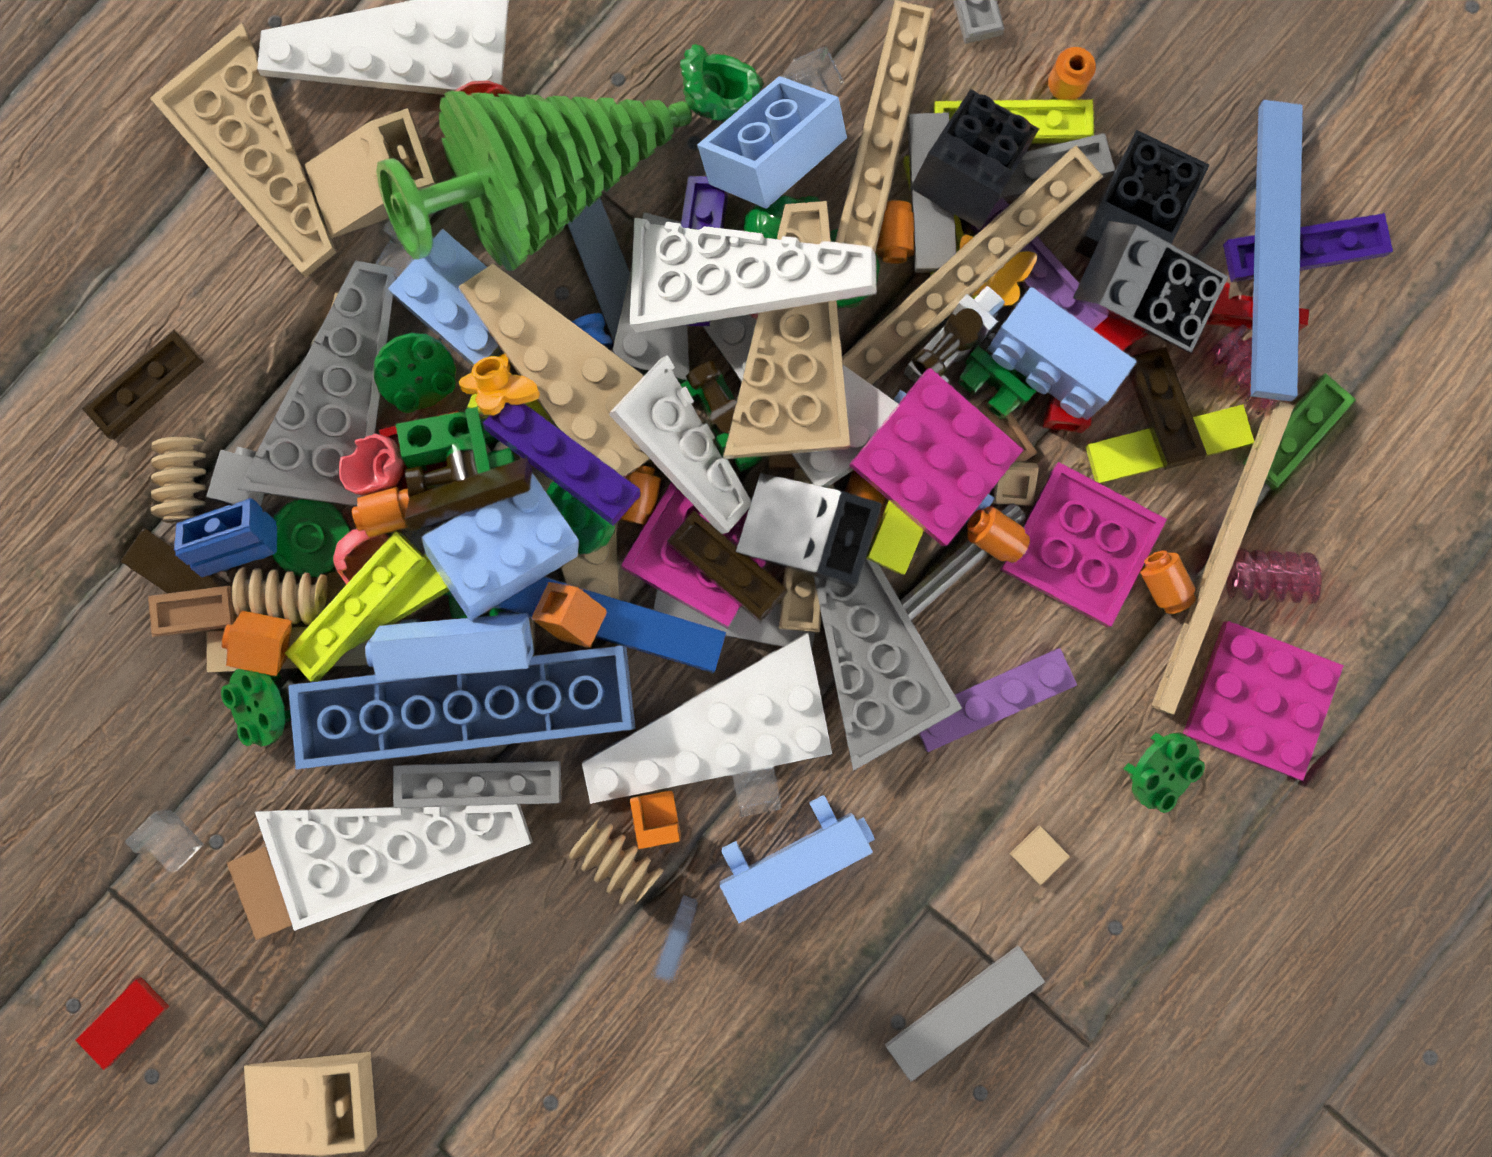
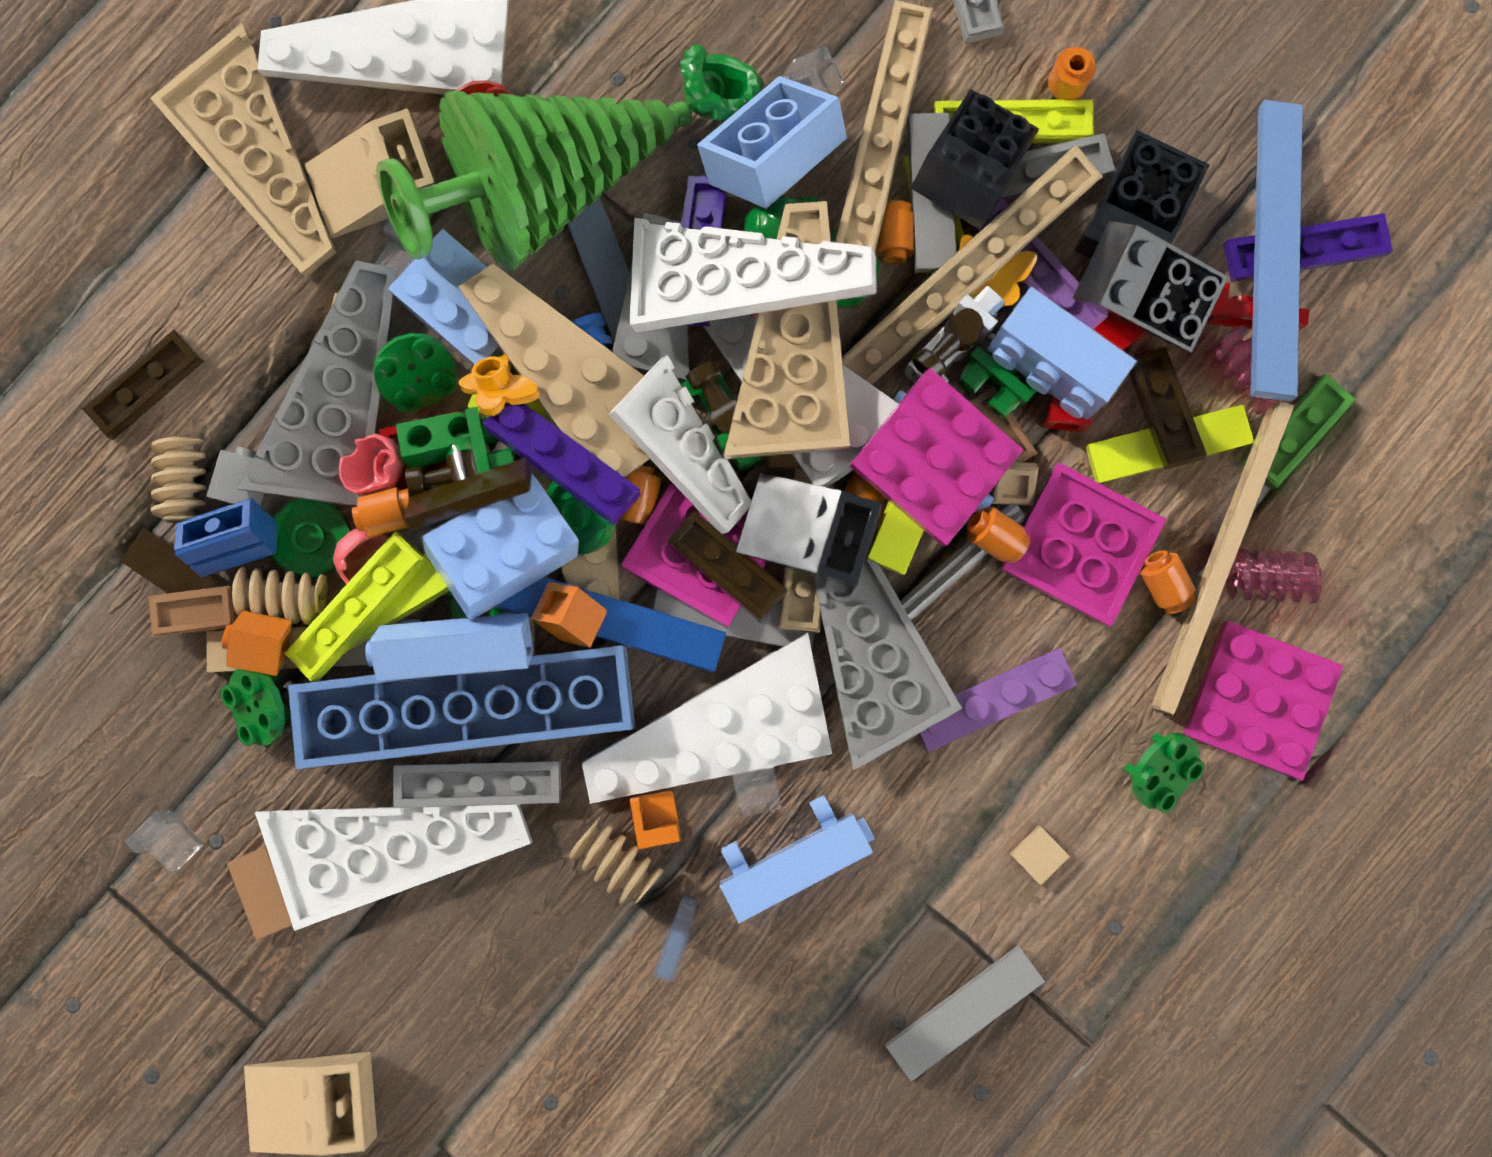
(122, 1023): red tile -> none

